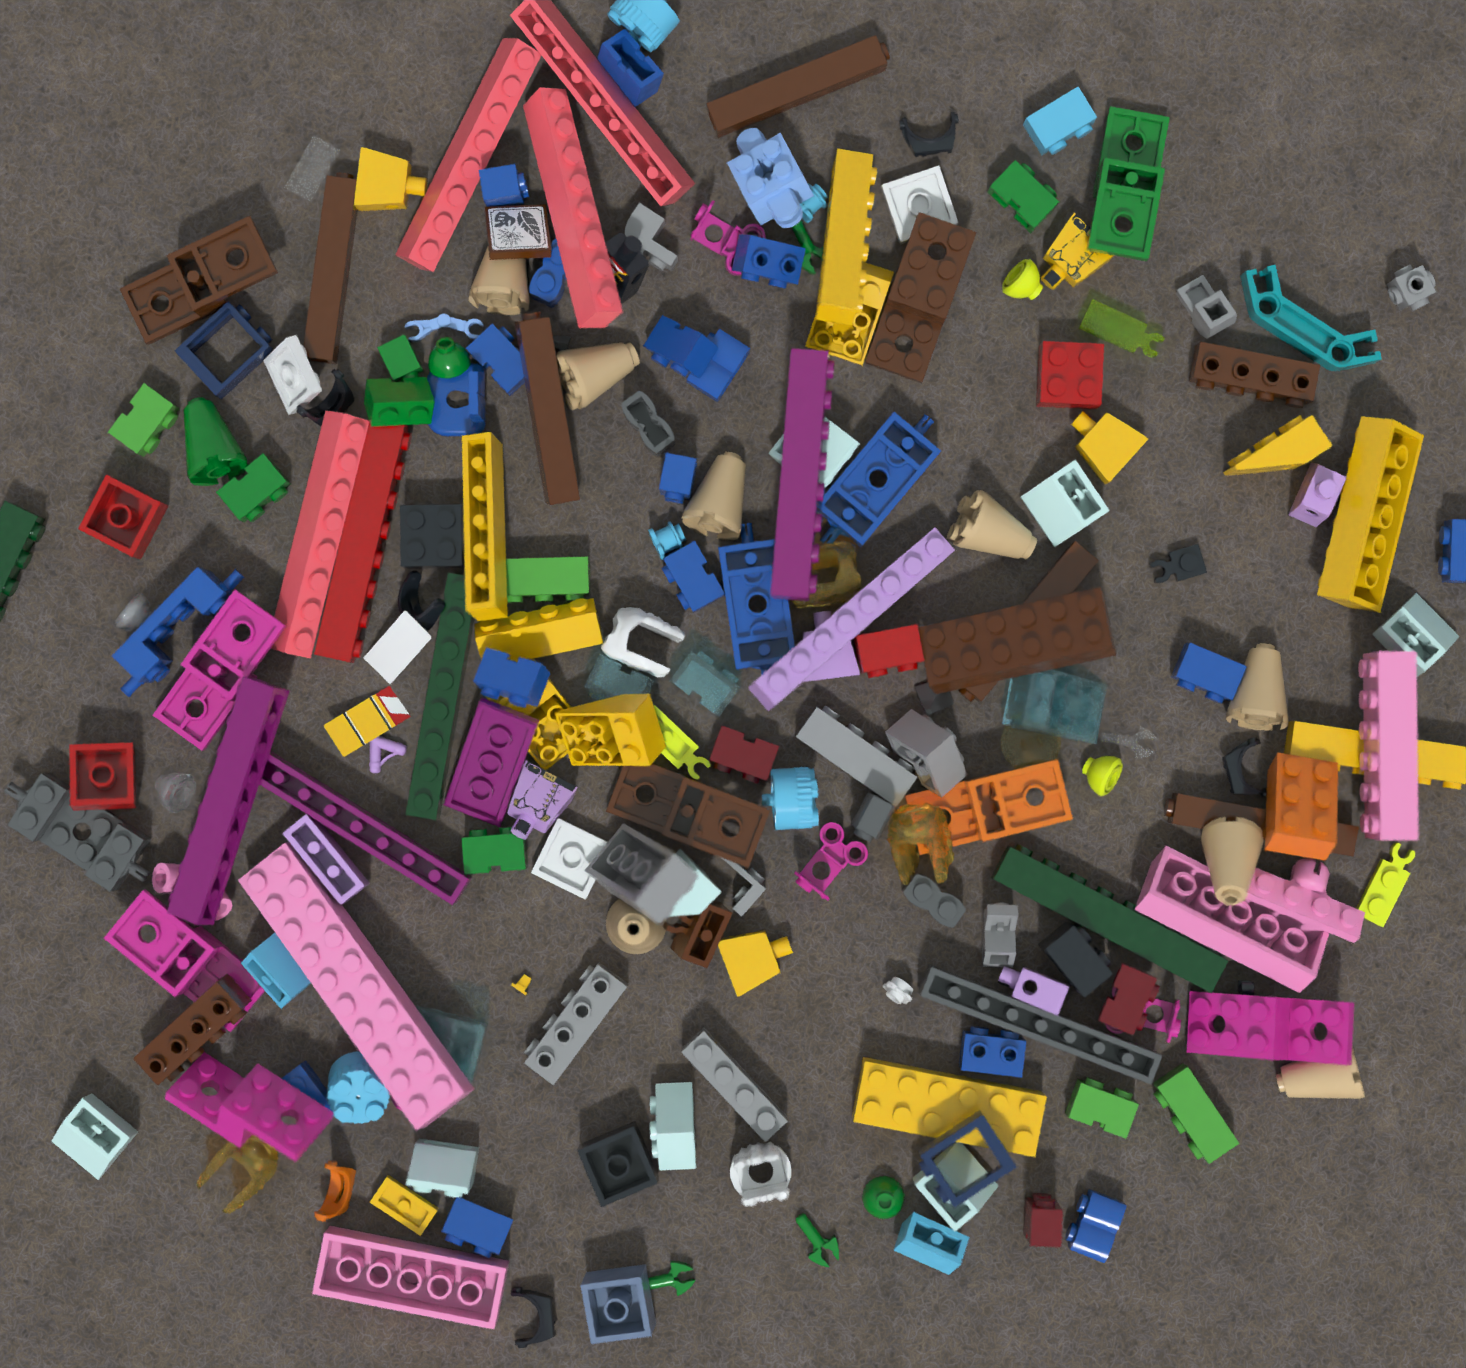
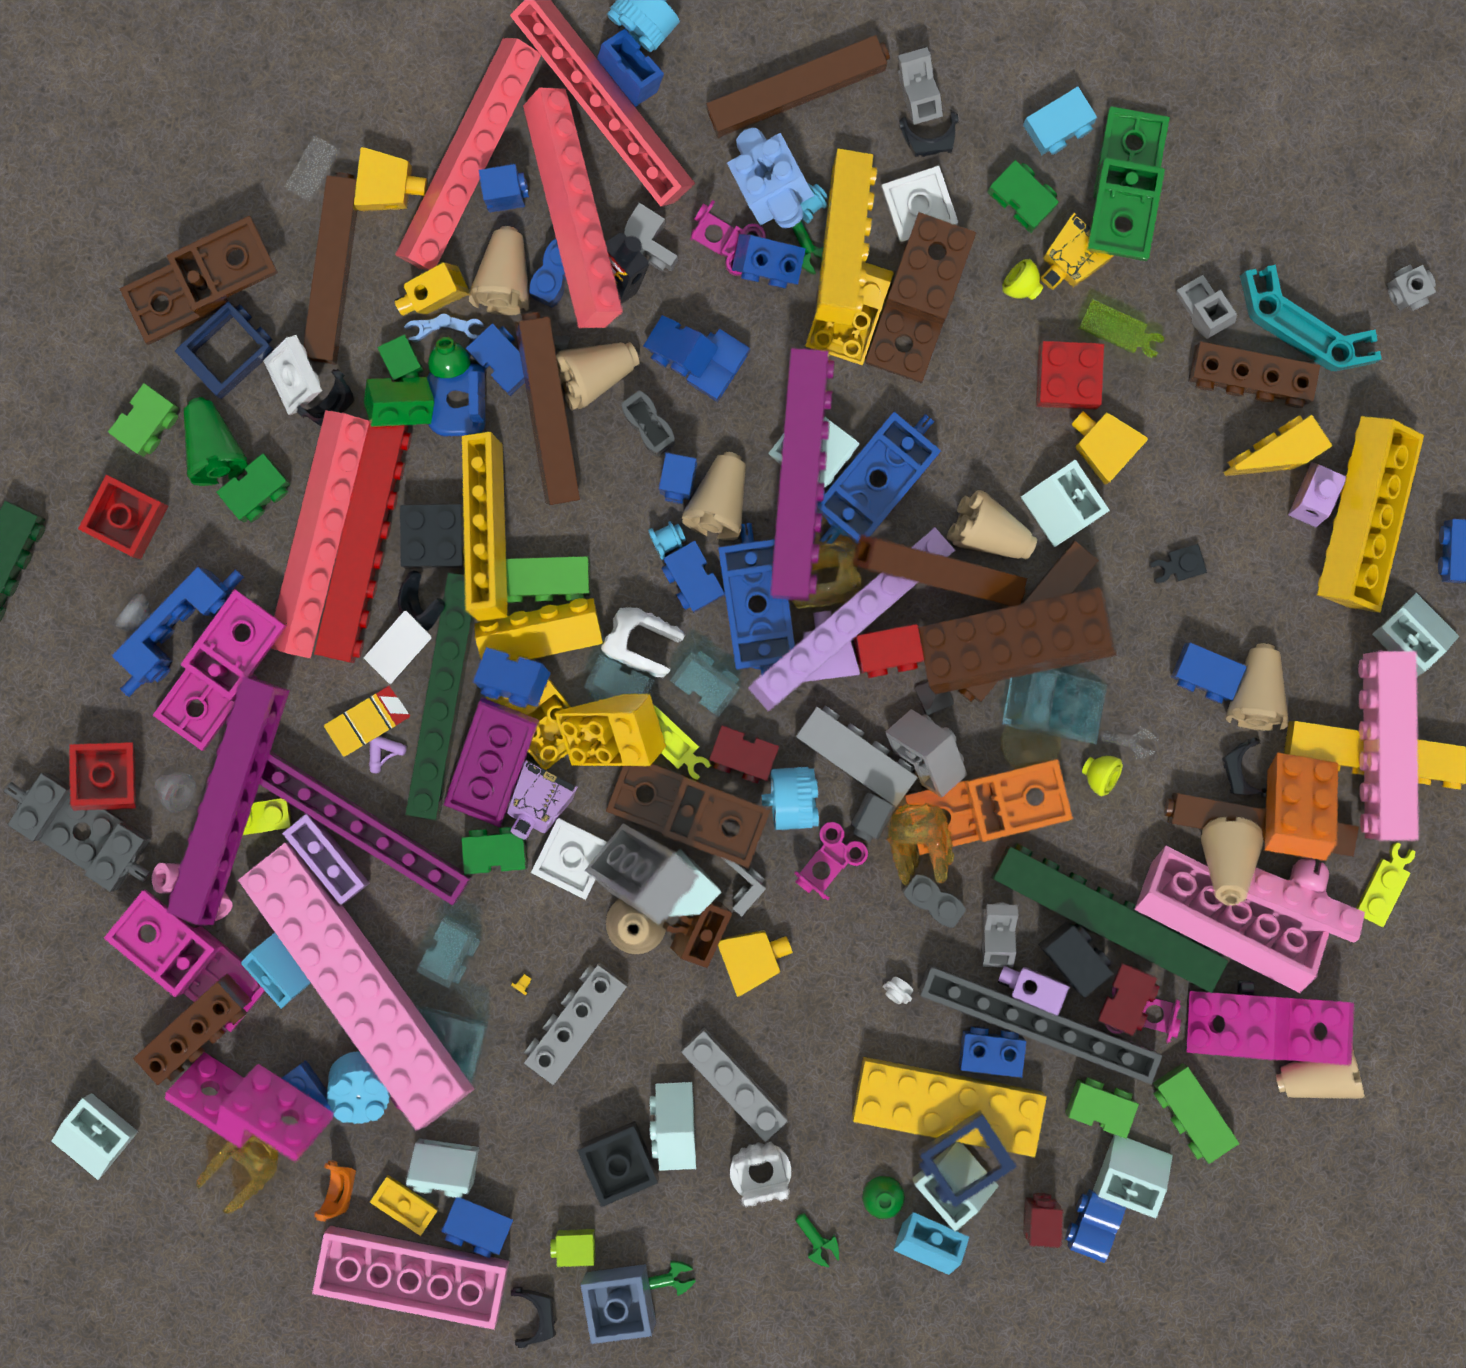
(268, 816): none -> neon yellow plate
(443, 285): none -> yellow torso
(446, 960): none -> clear light blue brick
(517, 232): tile -> none
(574, 1248): none -> lime brick
(919, 86): none -> light grey brick
(939, 571): none -> reddish brown brick
(1134, 1176): none -> light aqua slope

